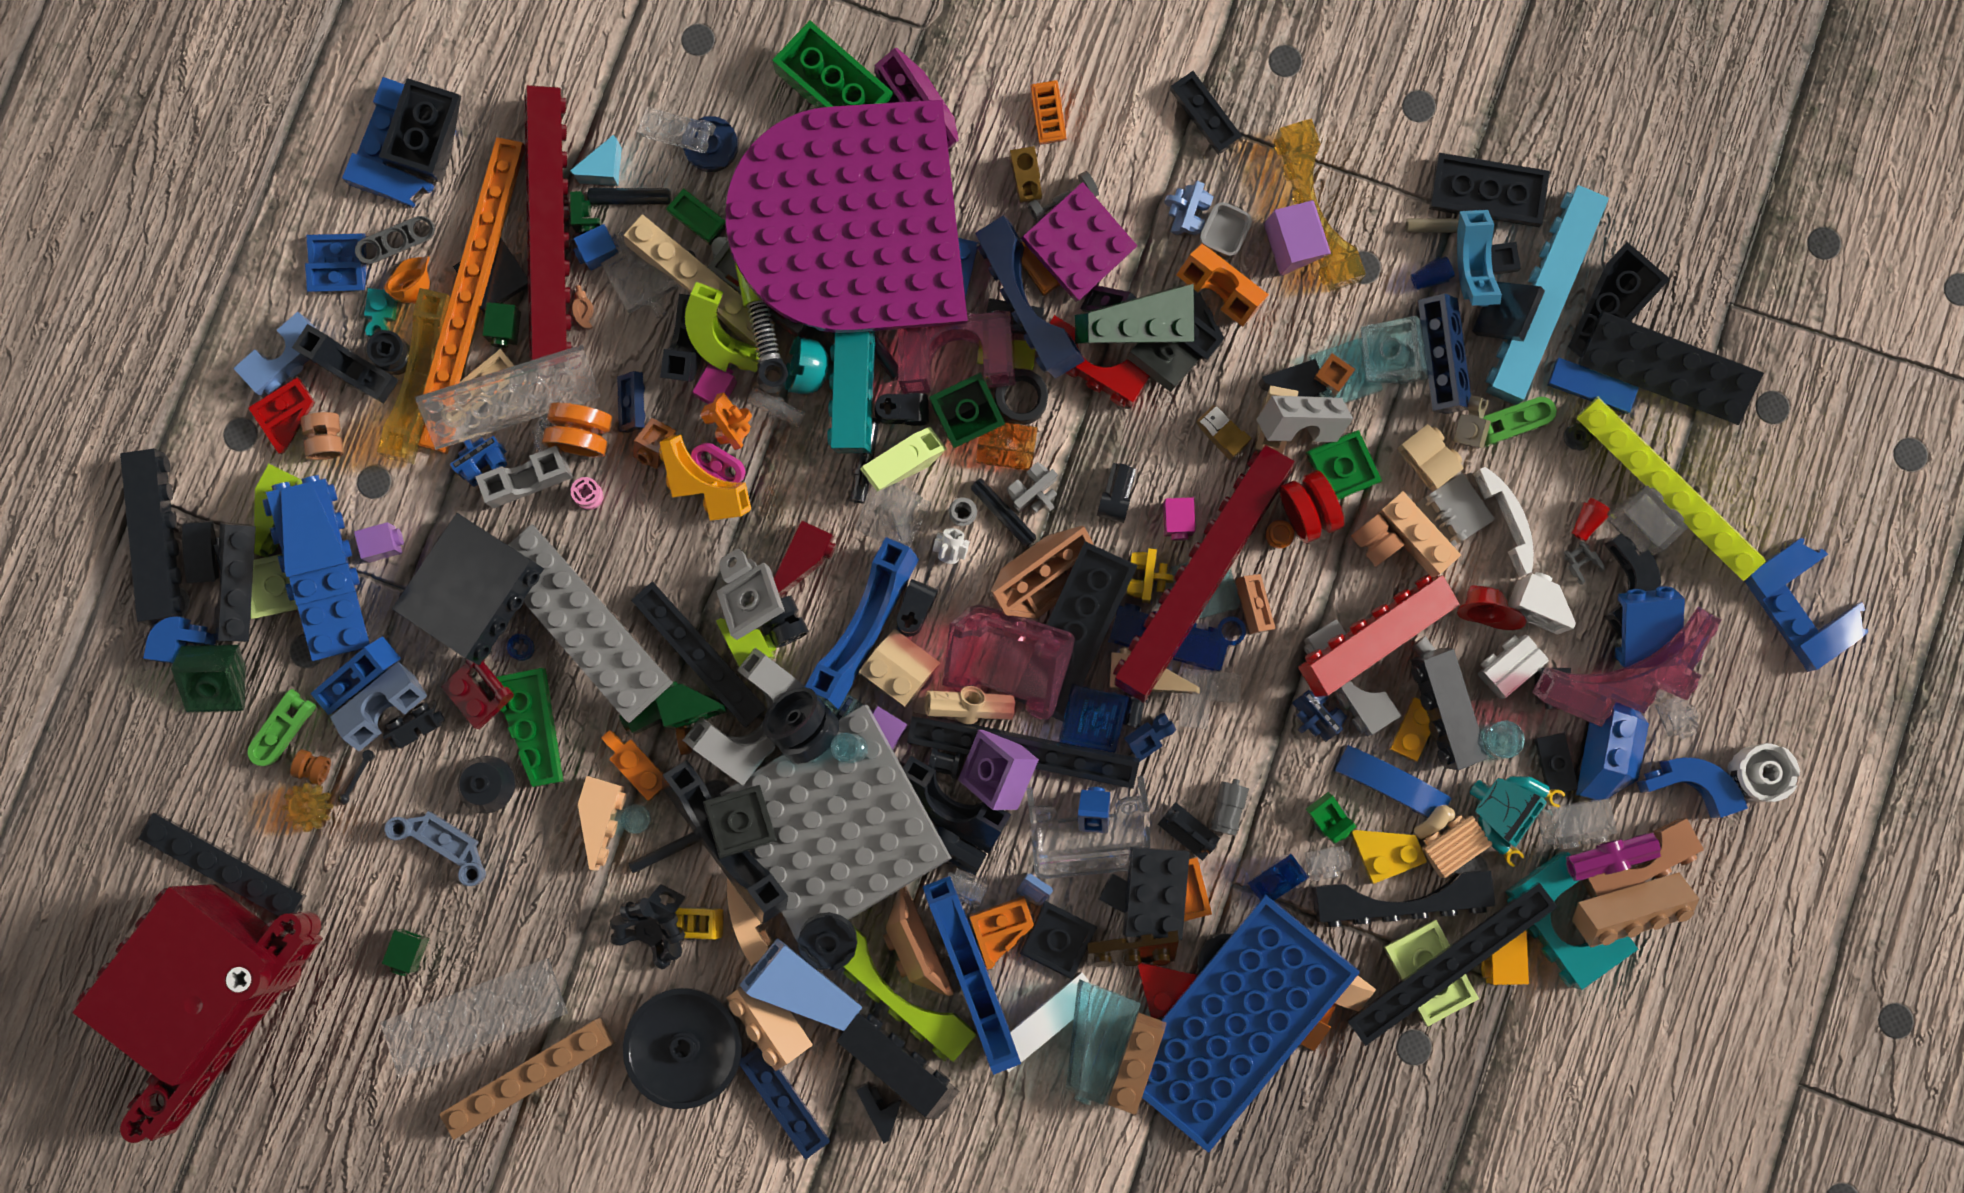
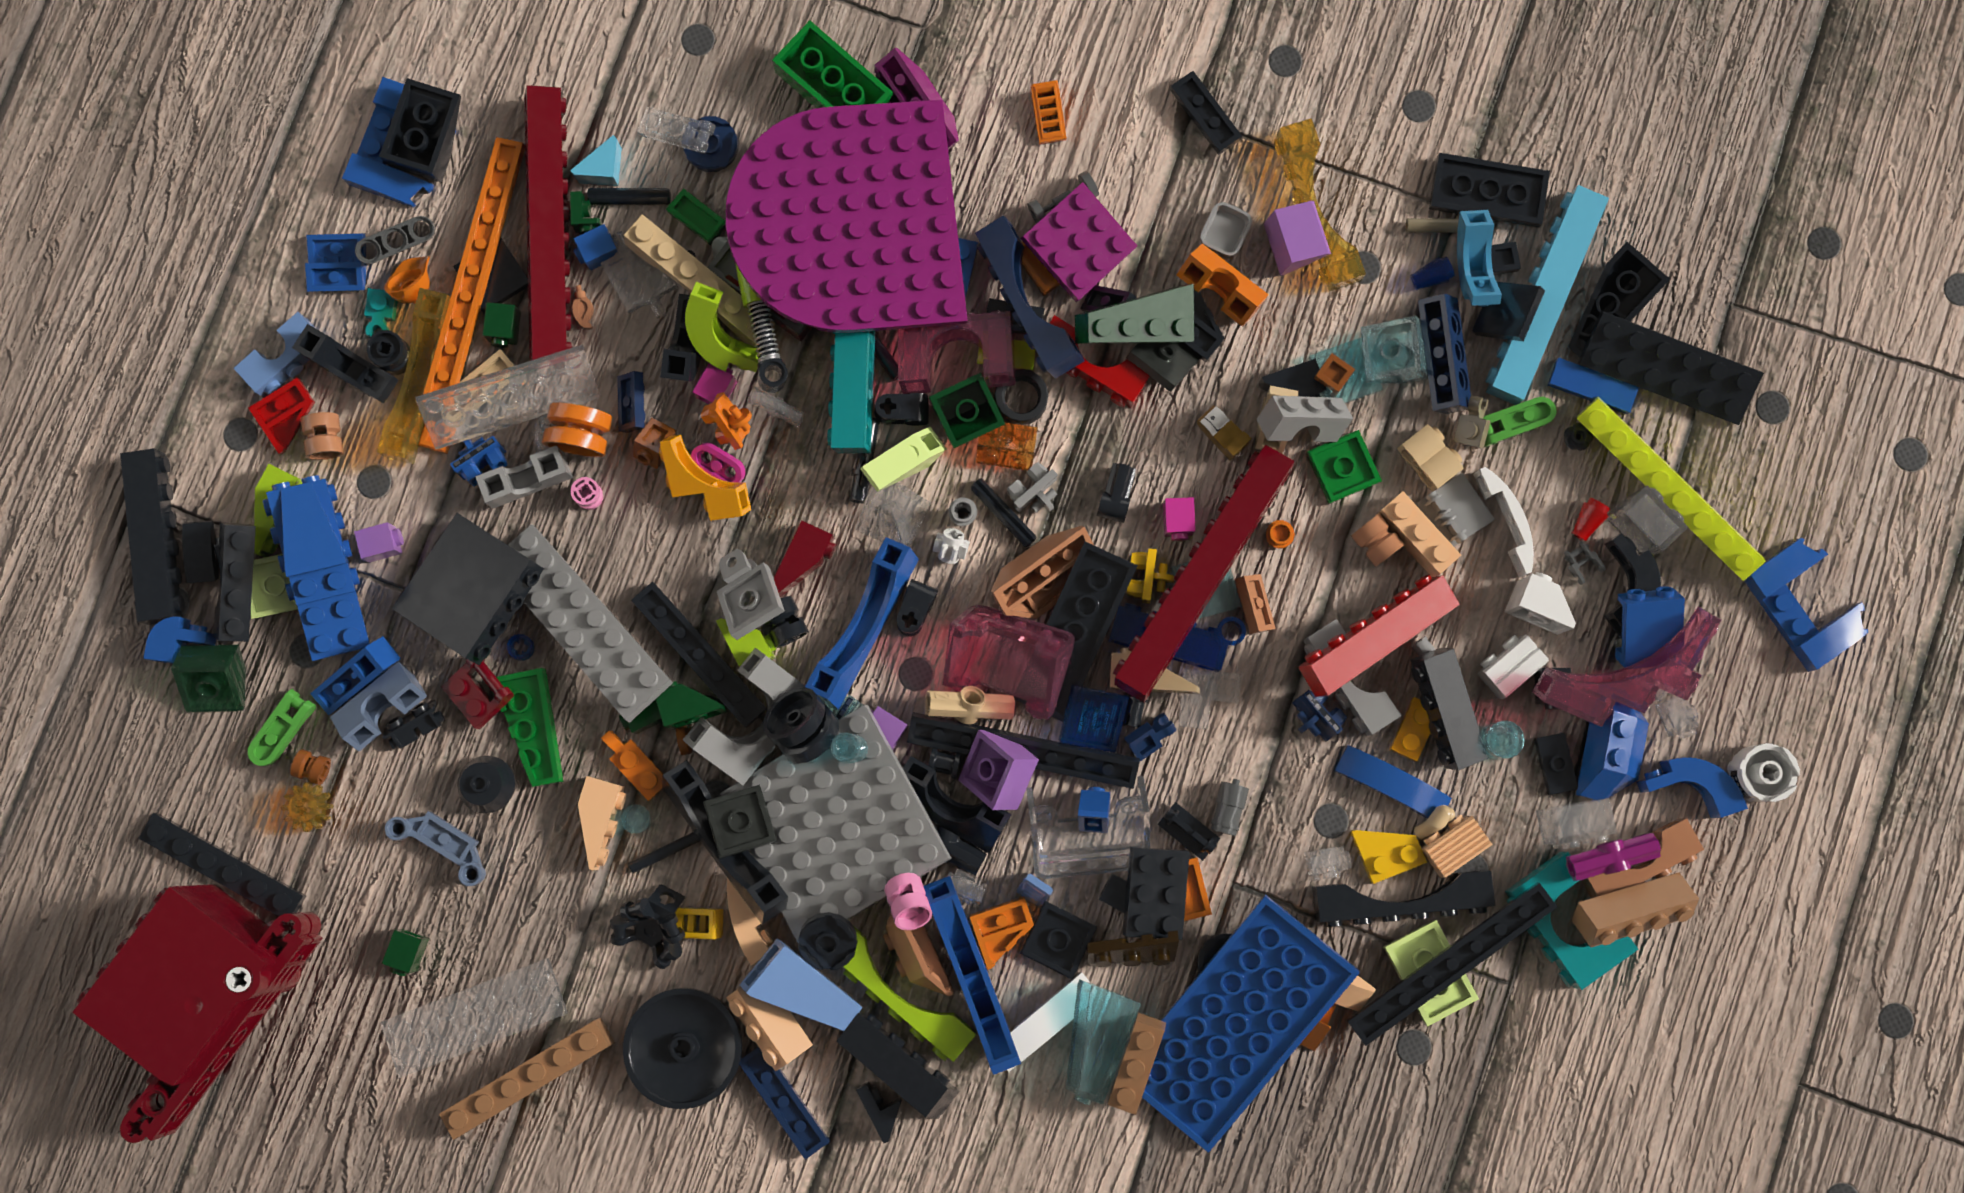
(367, 756): black hinge -> none
(807, 367): teal cylinder -> none
(899, 668): tan slope -> none
(908, 901): none -> bright pink wheel
(1026, 173): pearl gold leg -> none
(1163, 987): red wing -> none
(1184, 205): medium blue hips -> none
(1278, 878): clear blue slope -> none
(1311, 506): red wheel -> none
(1330, 818): green bracket -> none
(1490, 608): red piece -> none
(1508, 964): light orange slope -> none
(1510, 809): teal torso -> none

